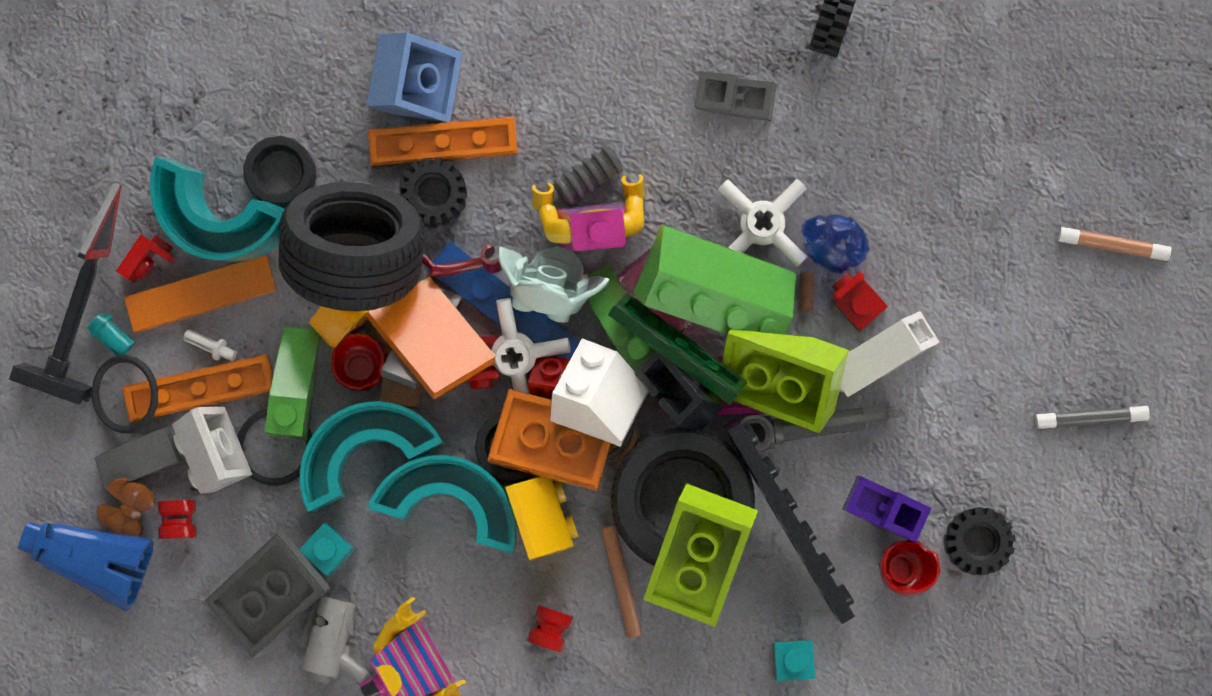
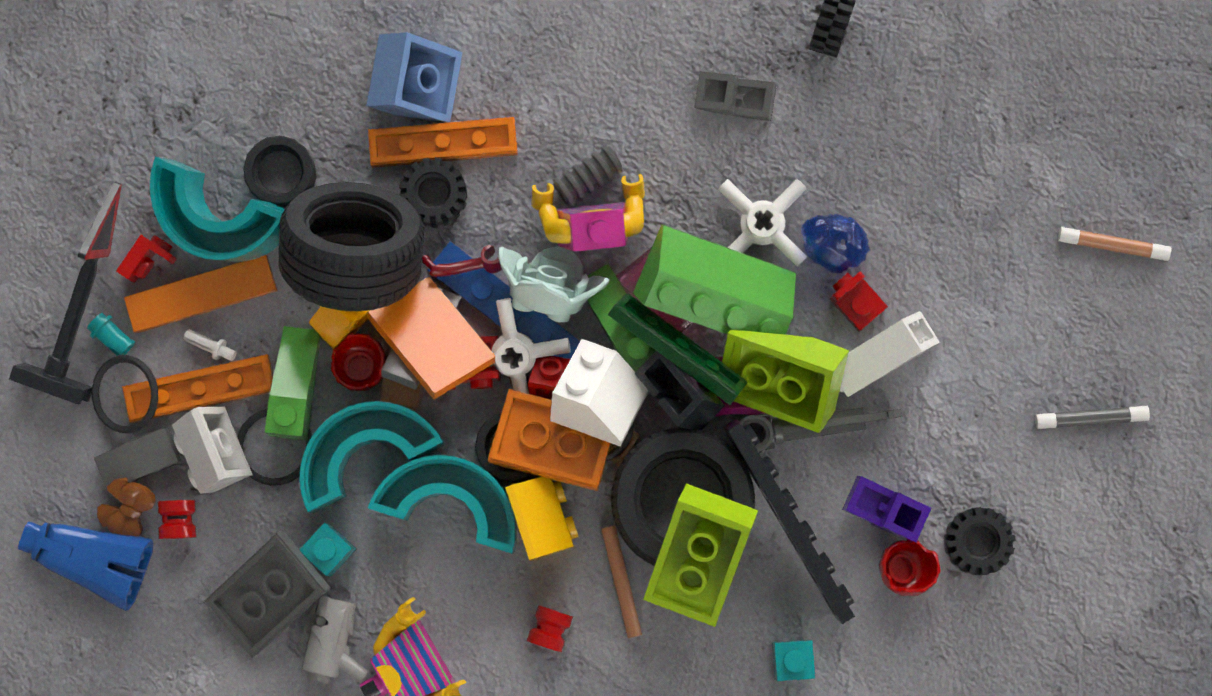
(806, 291): nougat piece -> none

